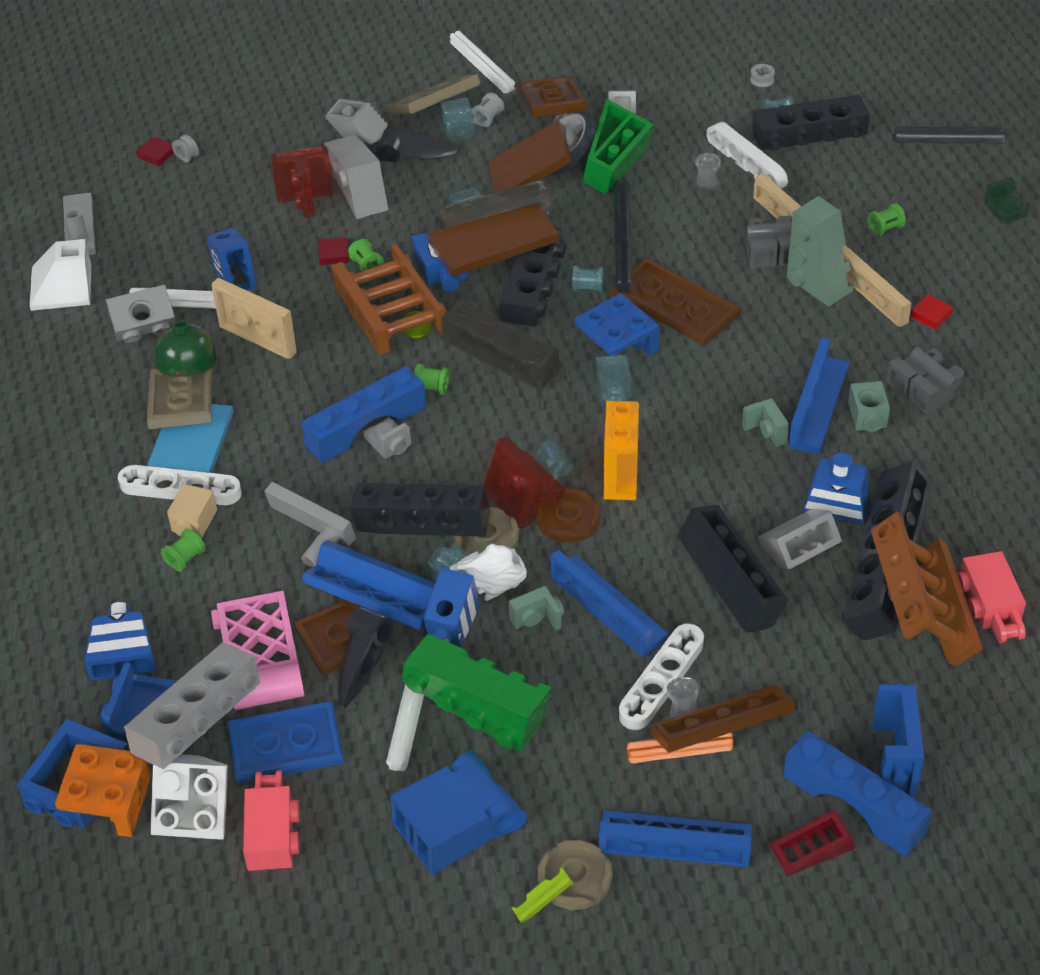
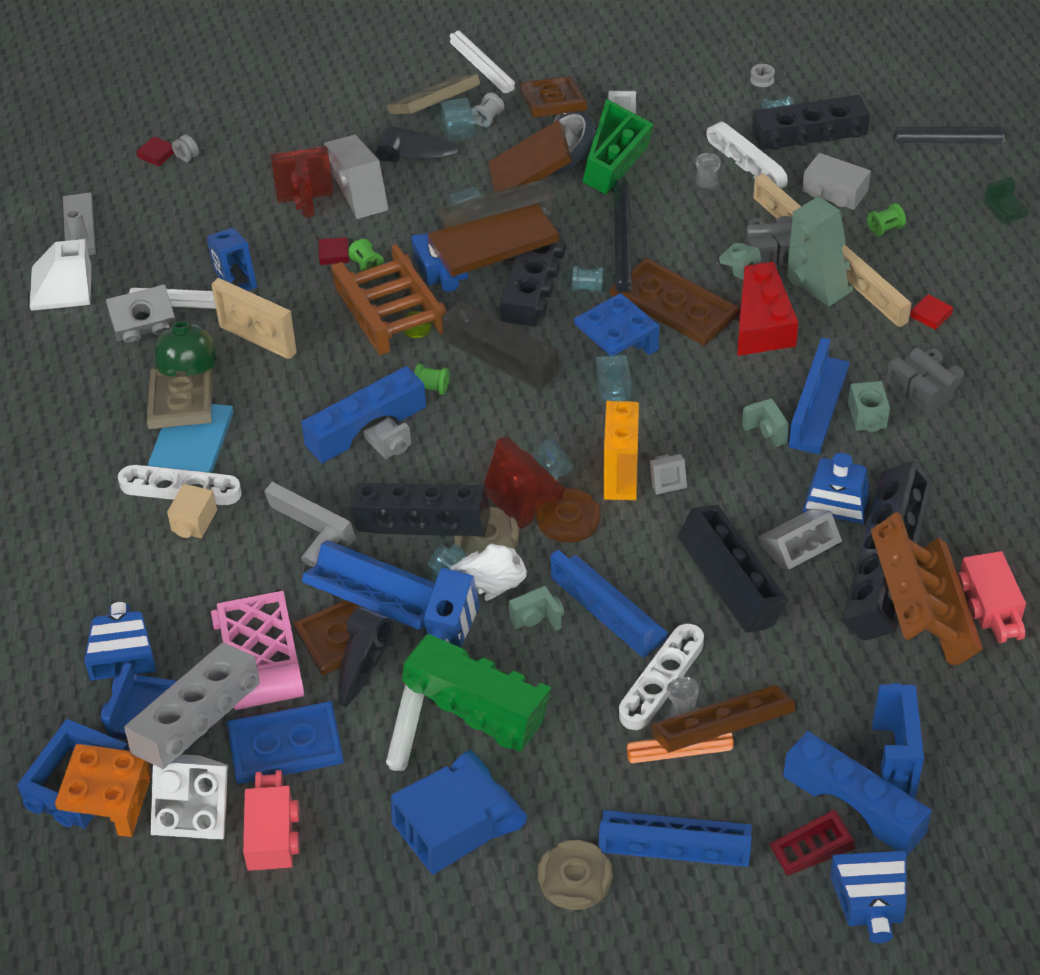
(183, 550): bright green bush -> none
(356, 118): light grey brick -> none
(542, 895): lime piece -> none
(668, 473): none -> light grey tile
(740, 256): none -> sand green bracket
(766, 312): none -> red wedge
(836, 181): none -> light grey brick
(871, 890): none -> blue torso

